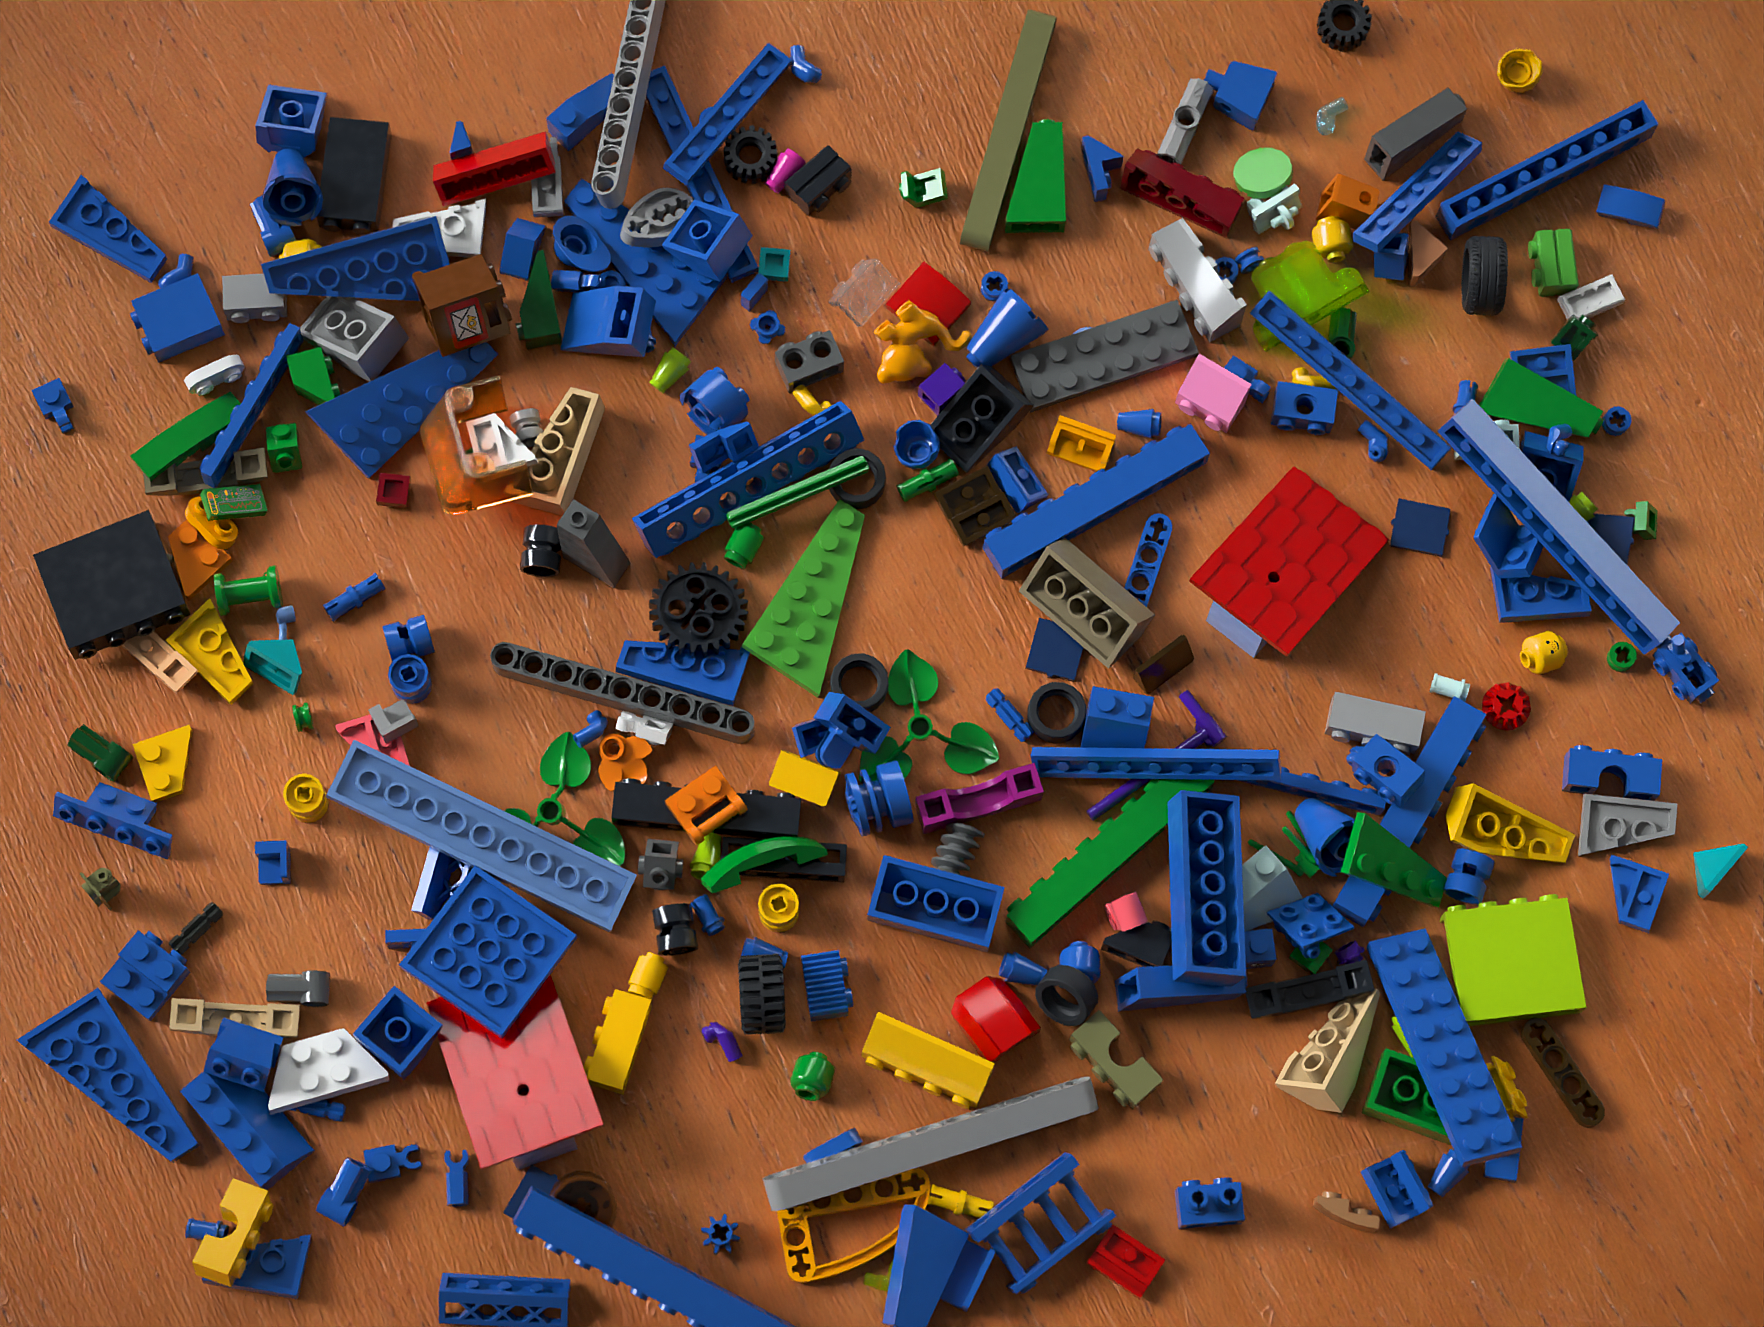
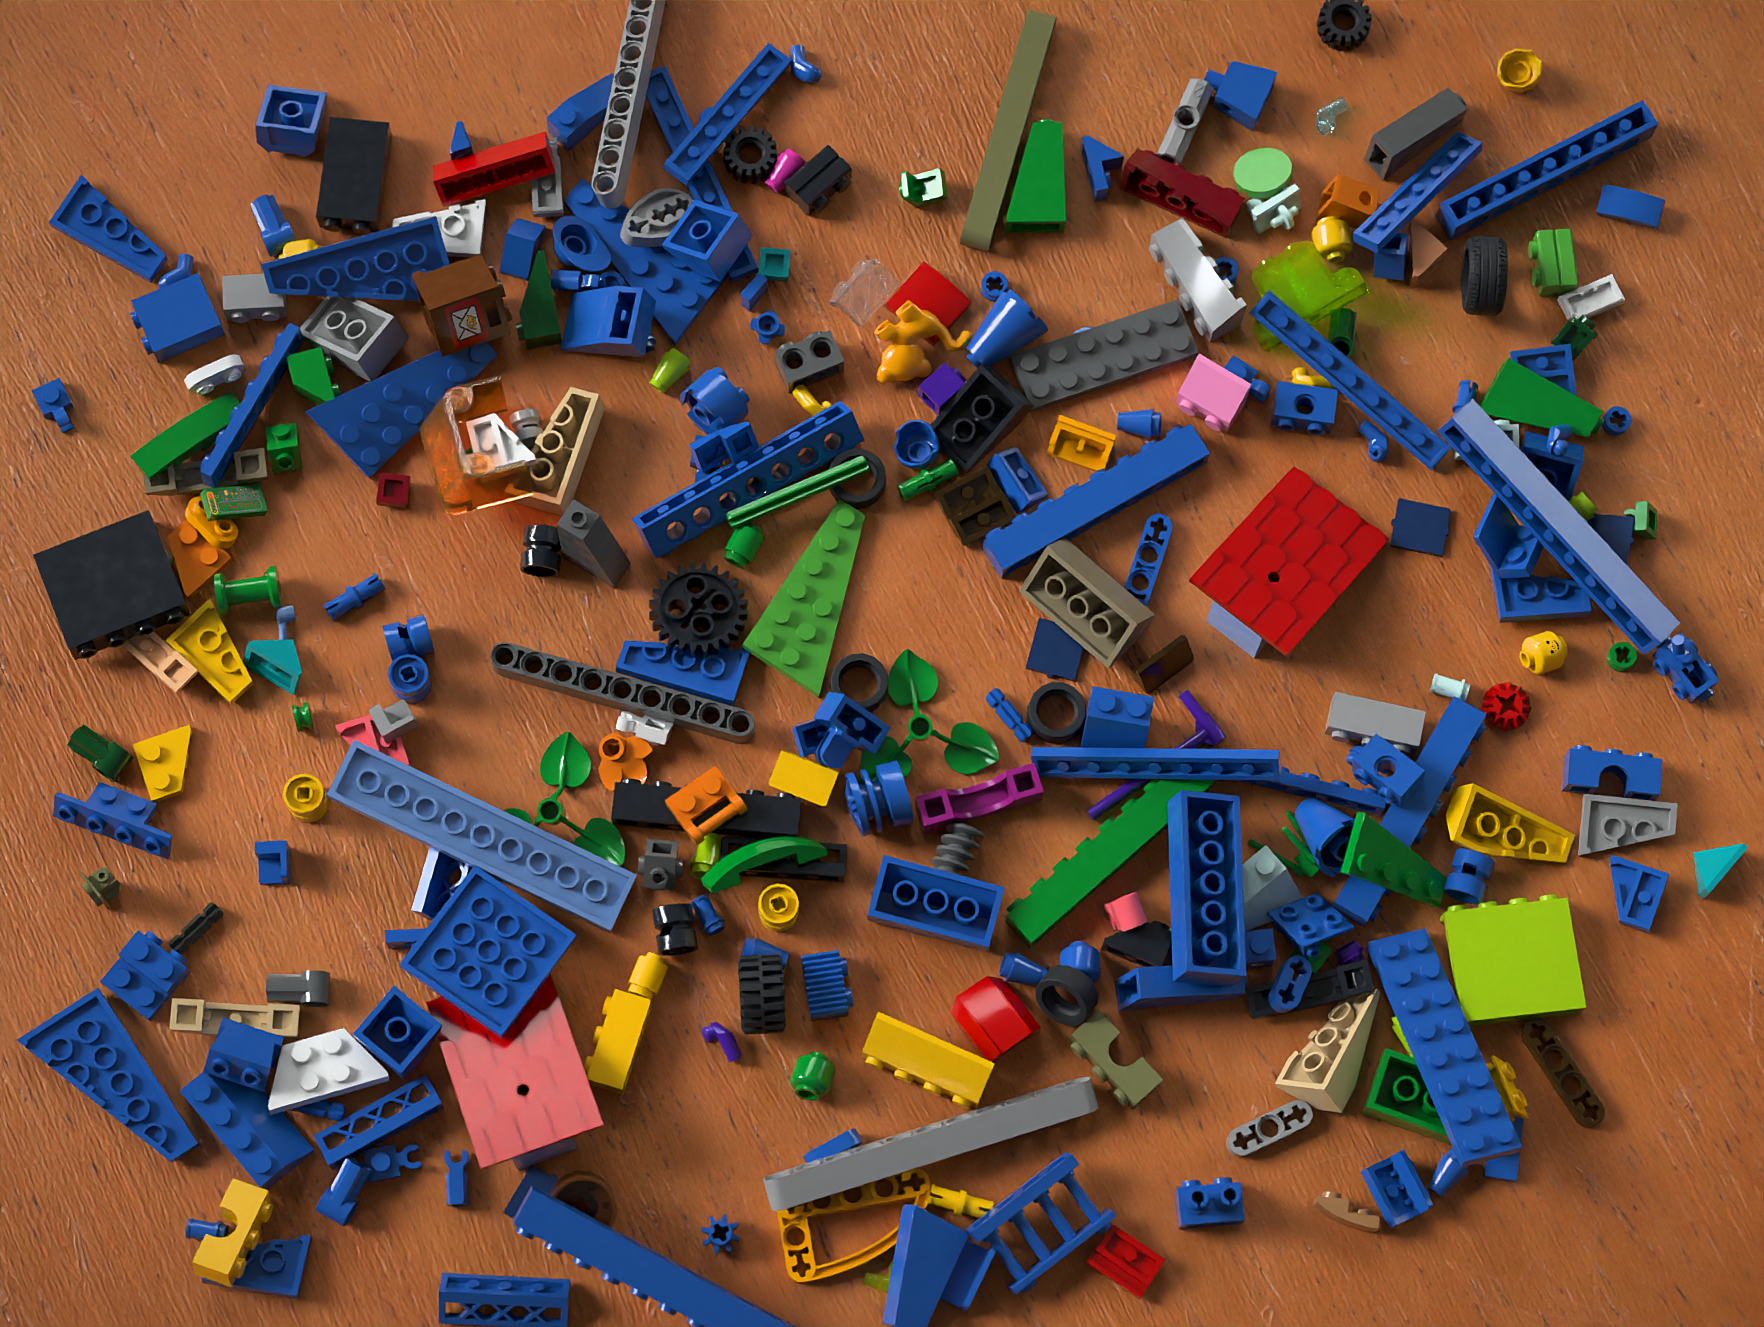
(291, 190): blue cone -> none
(380, 1131): none -> blue fence
(593, 731): blue arm -> none
(1249, 260): blue bush -> none
(1286, 1111): none -> light grey beam
(1295, 986): none -> blue beam

